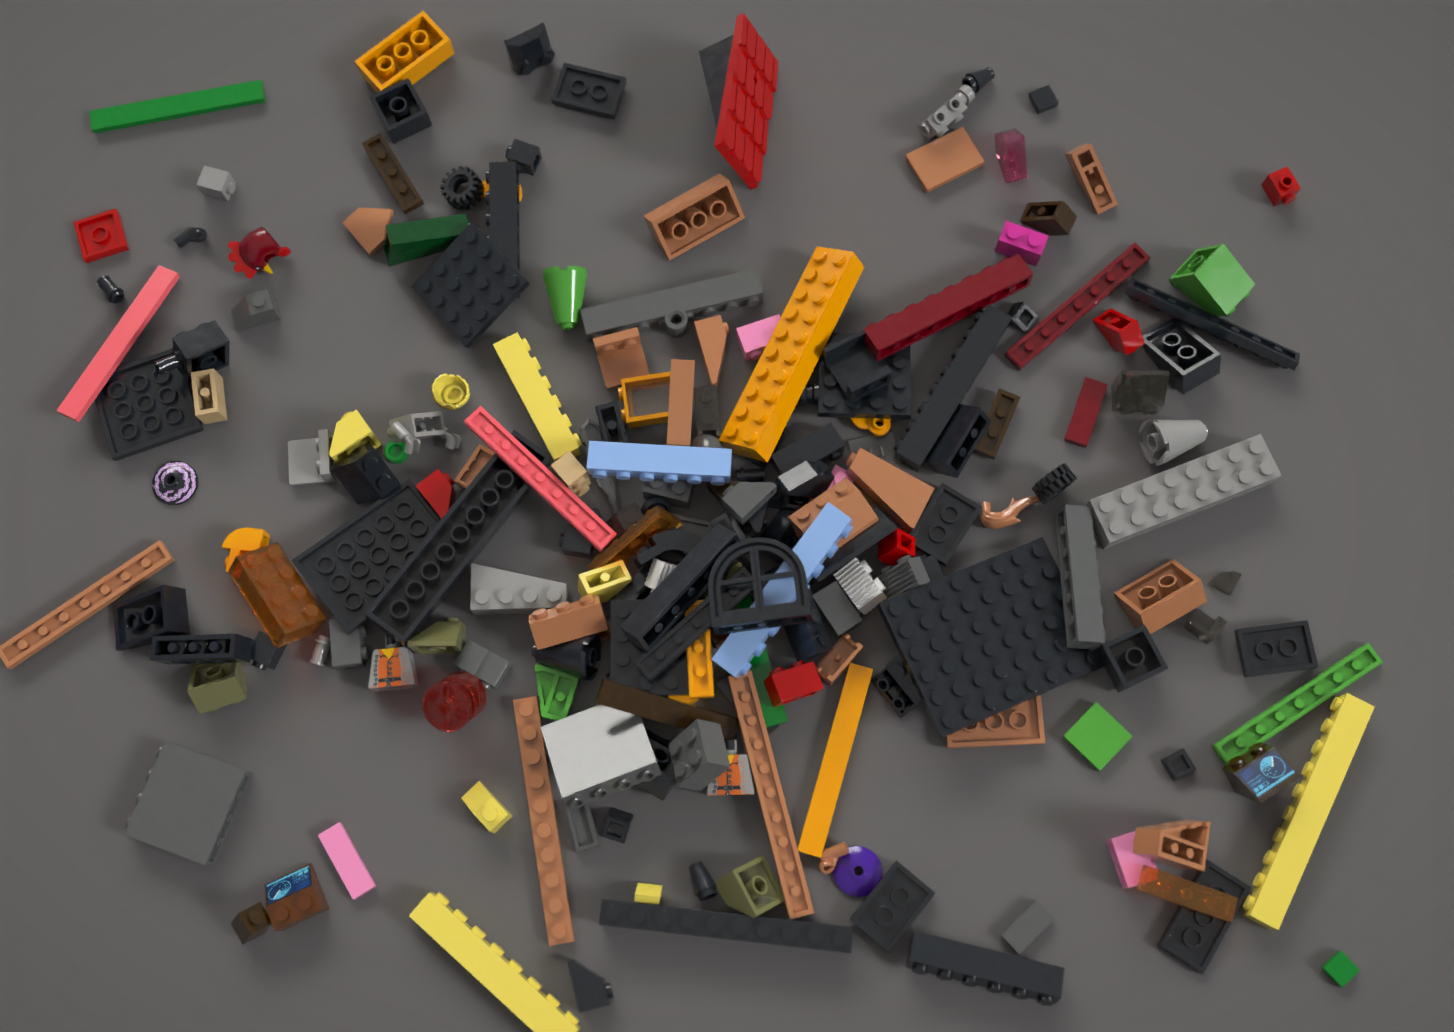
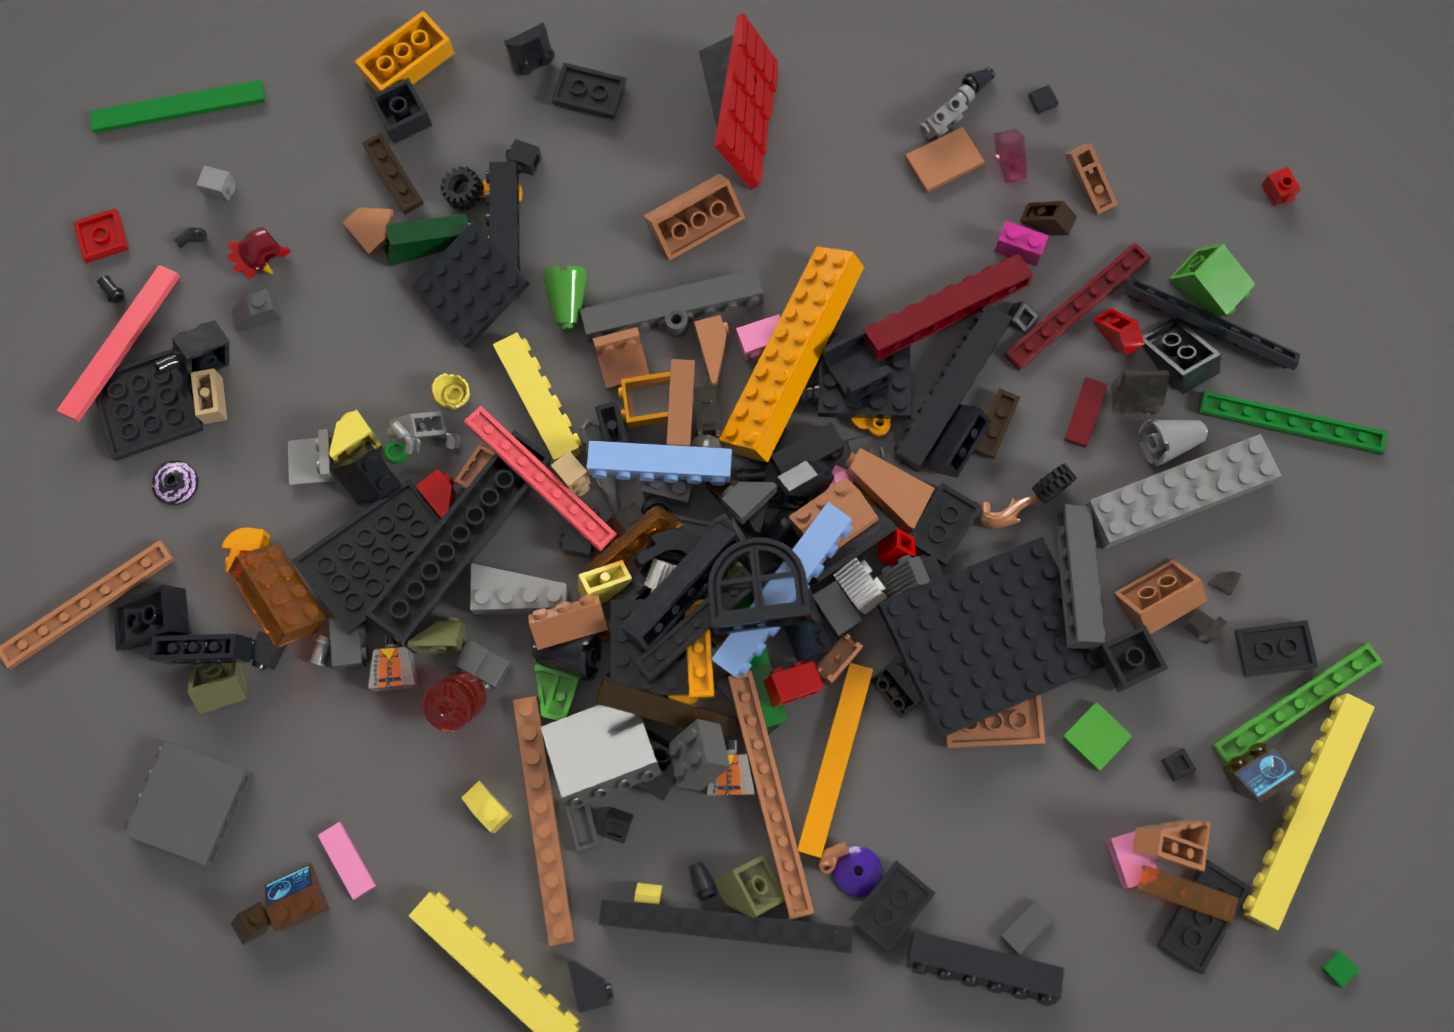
(1292, 422): none -> green tile

